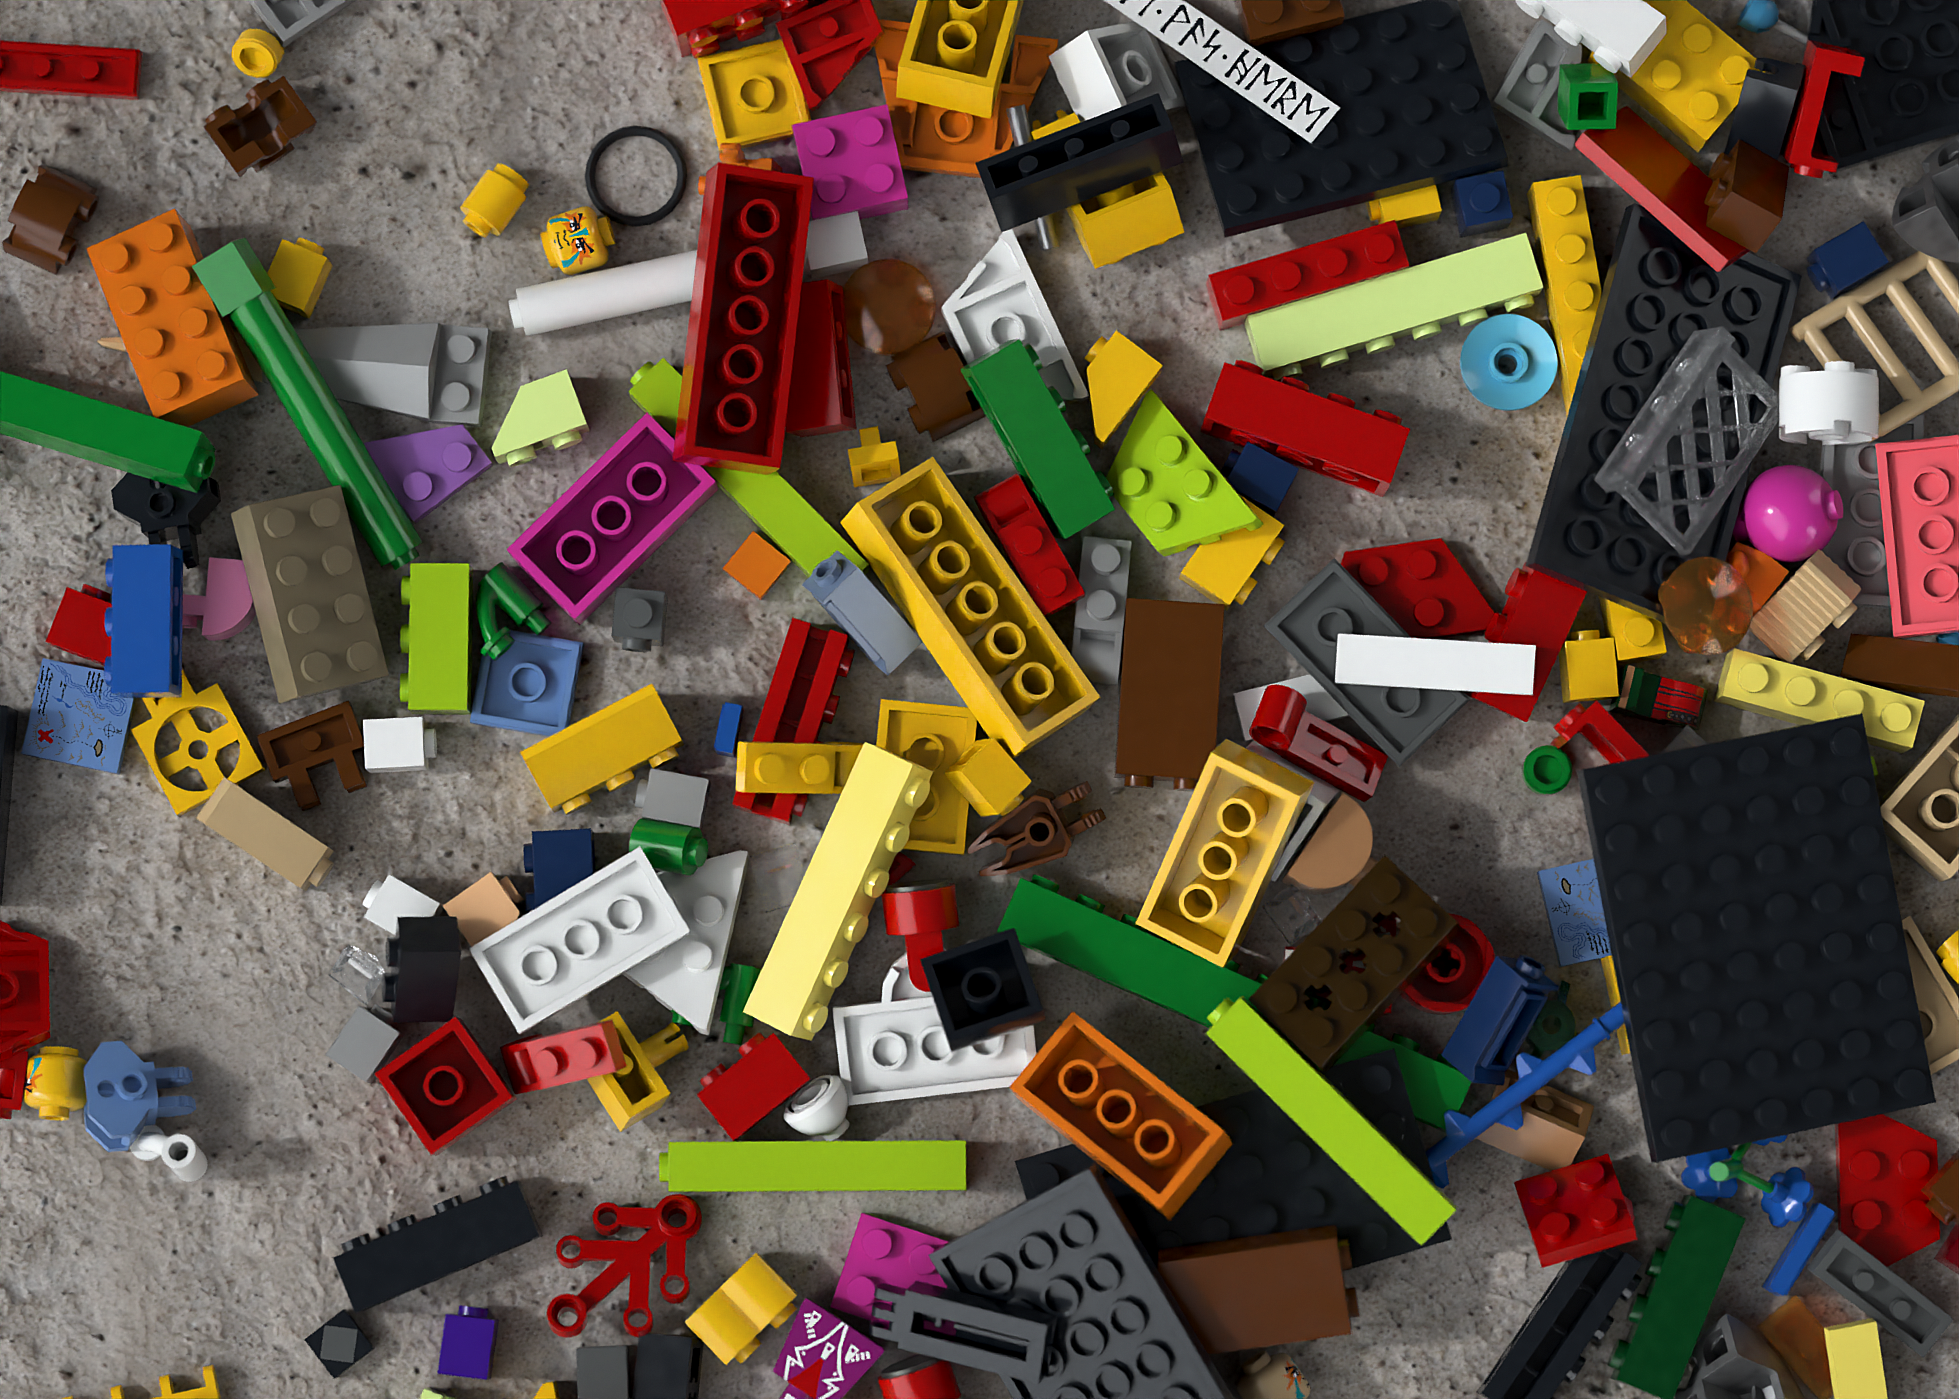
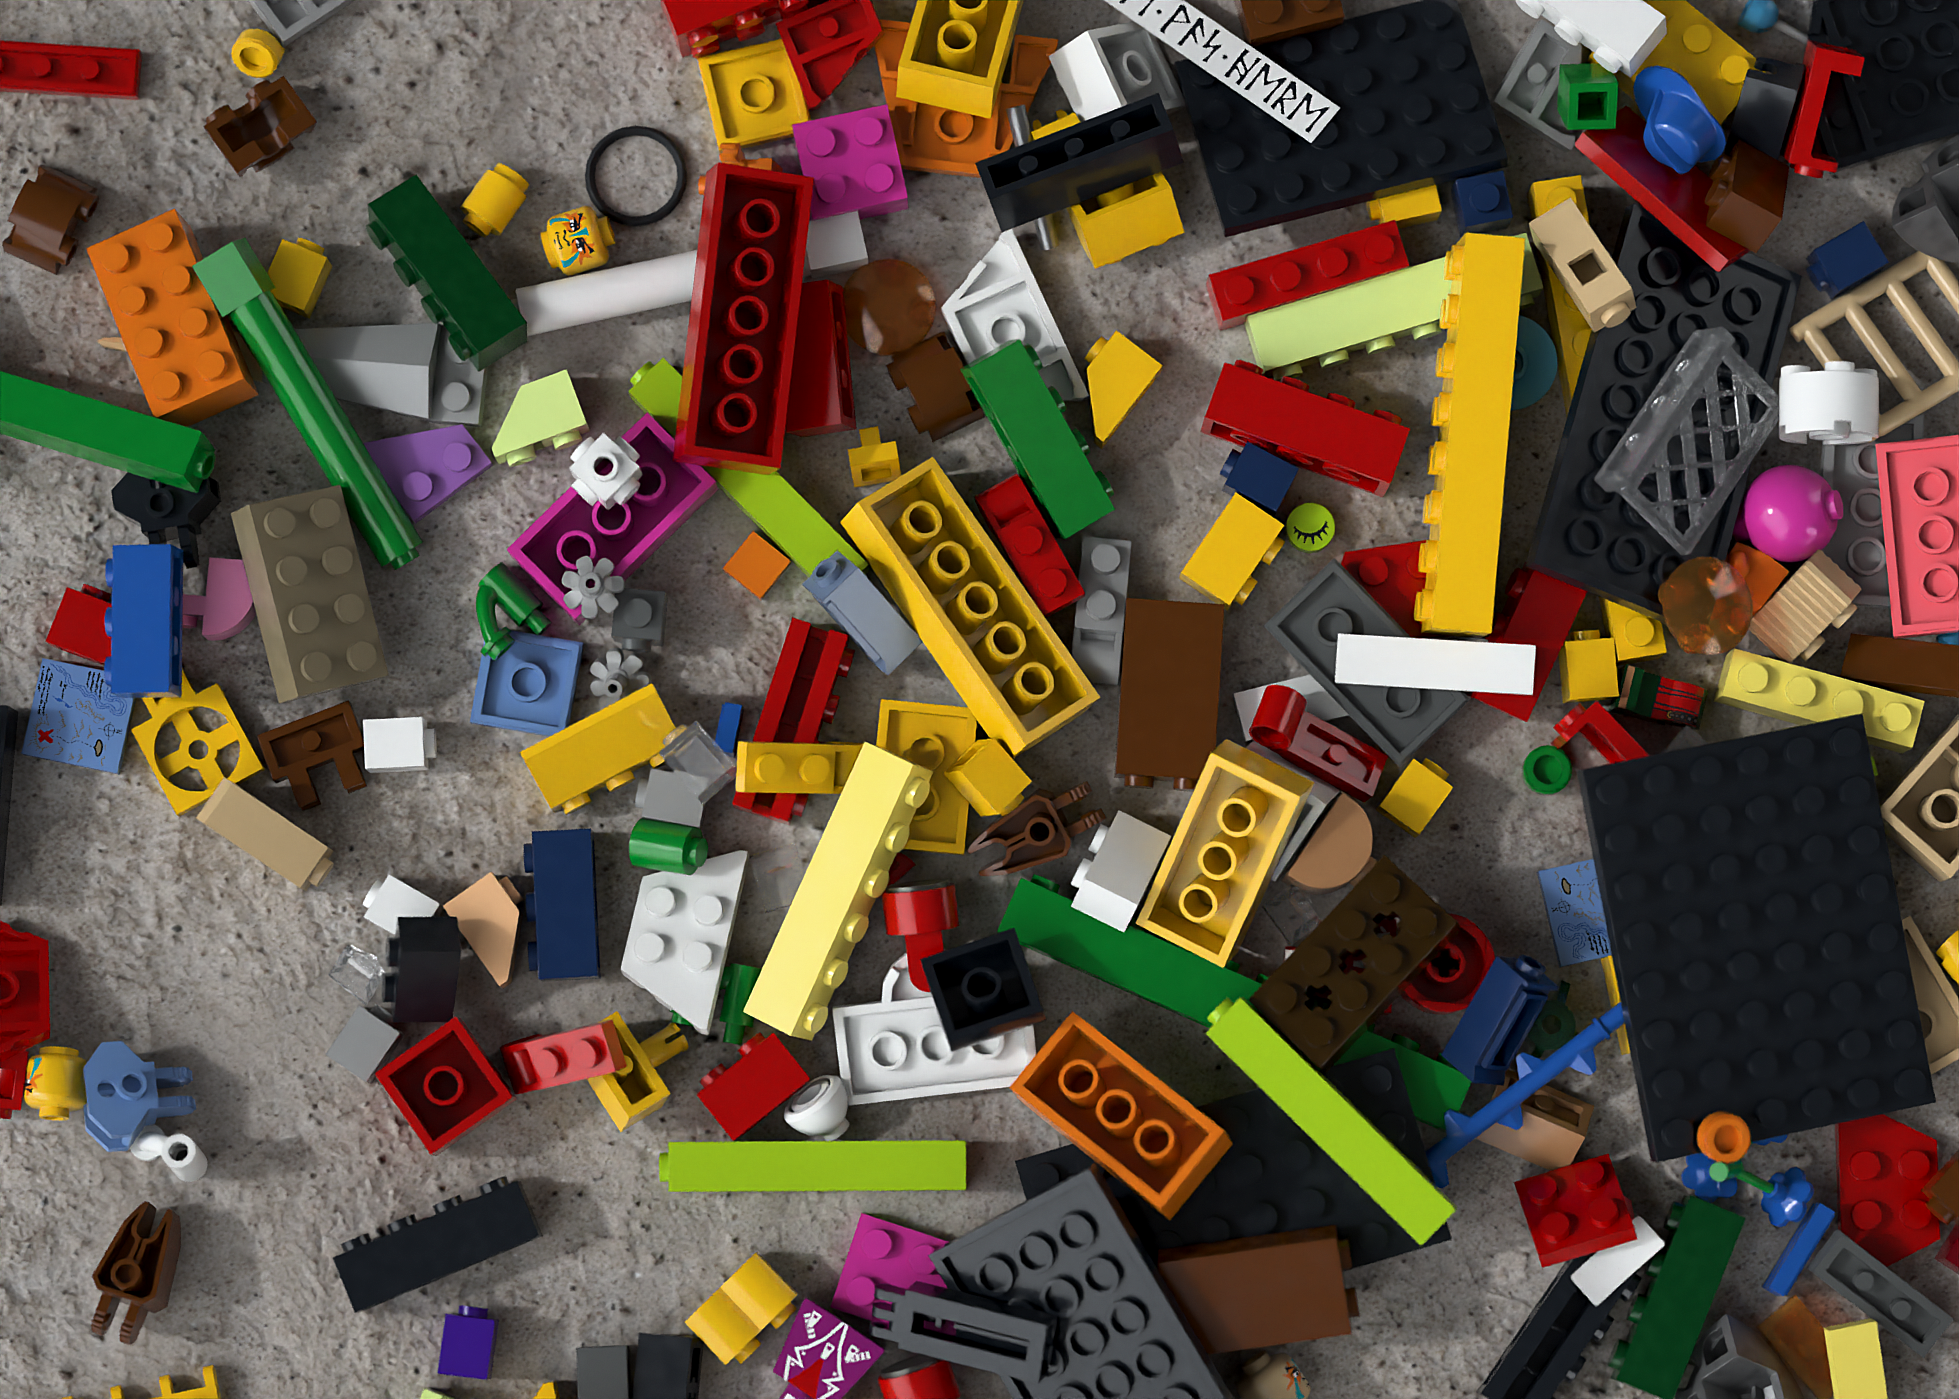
(137, 1271): none -> reddish brown hinge
(339, 1343): tile -> none
(438, 638): lime brick -> none
(446, 273): none -> dark green brick
(579, 940): white plate -> none
(593, 597): none -> light grey plant
(614, 487): none -> white brick
(618, 676): none -> light grey plant
(629, 1259): red plant -> none
(697, 761): none -> clear brick
(1120, 871): none -> white brick
(1173, 484): lime wing -> none
(1310, 527): none -> lime tile
(1416, 796): none -> yellow brick
(1472, 435): none -> yellow brick
(1583, 266): none -> tan brick
(1613, 1265): none -> white sticker
(1678, 122): none -> blue piece
(1724, 1137): none -> orange tile

